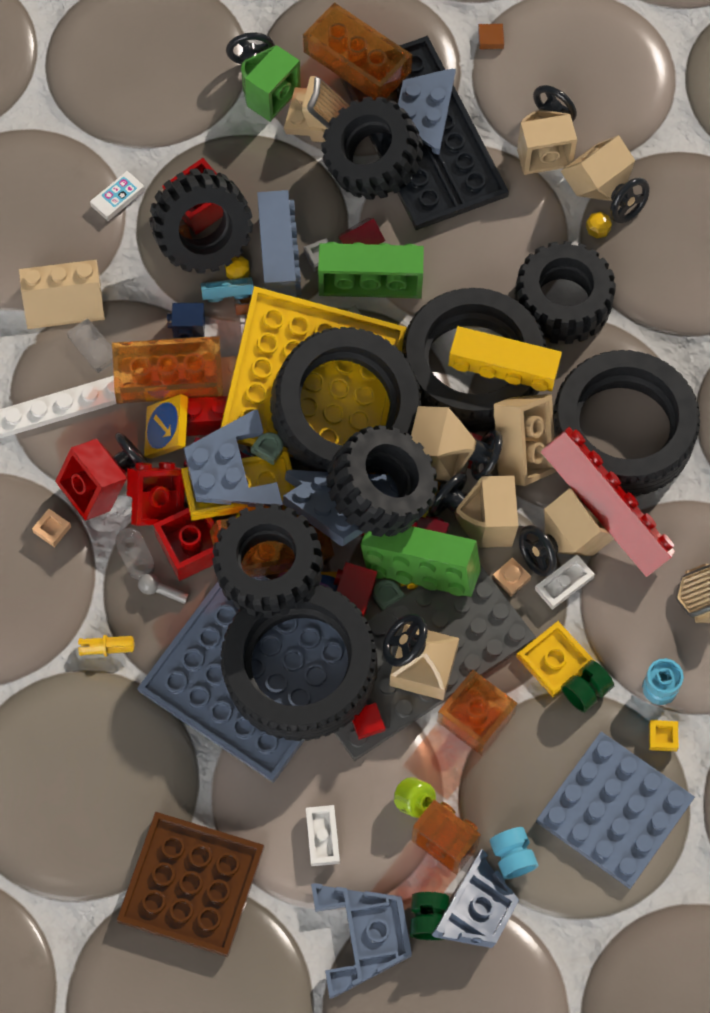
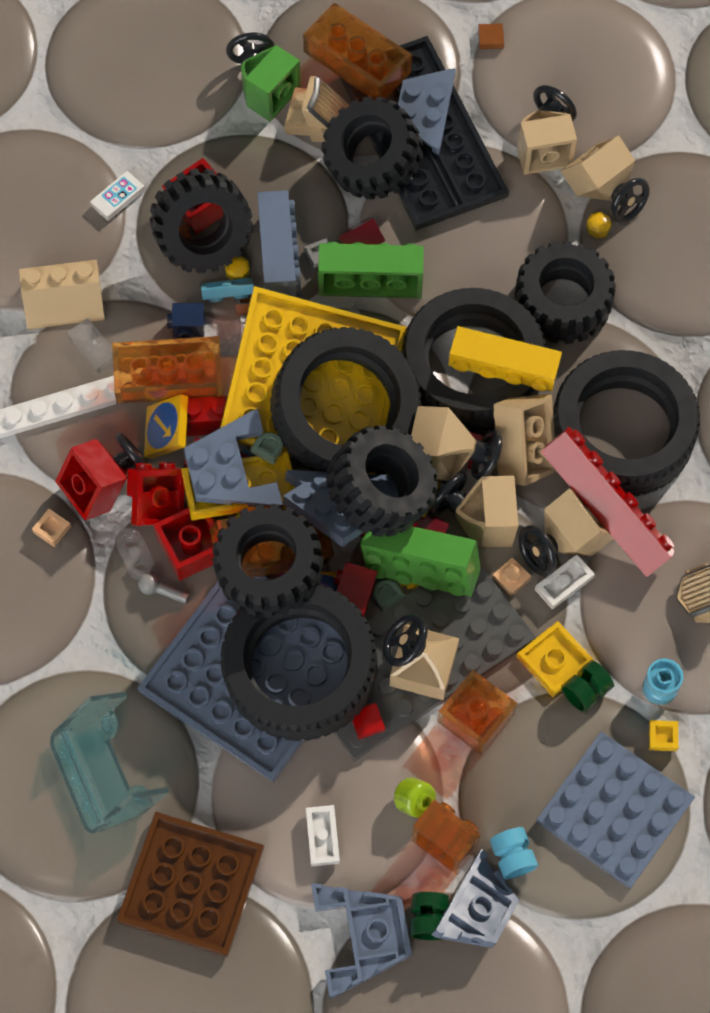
(92, 768): none -> clear light blue windscreen
(106, 645): yellow axle -> none

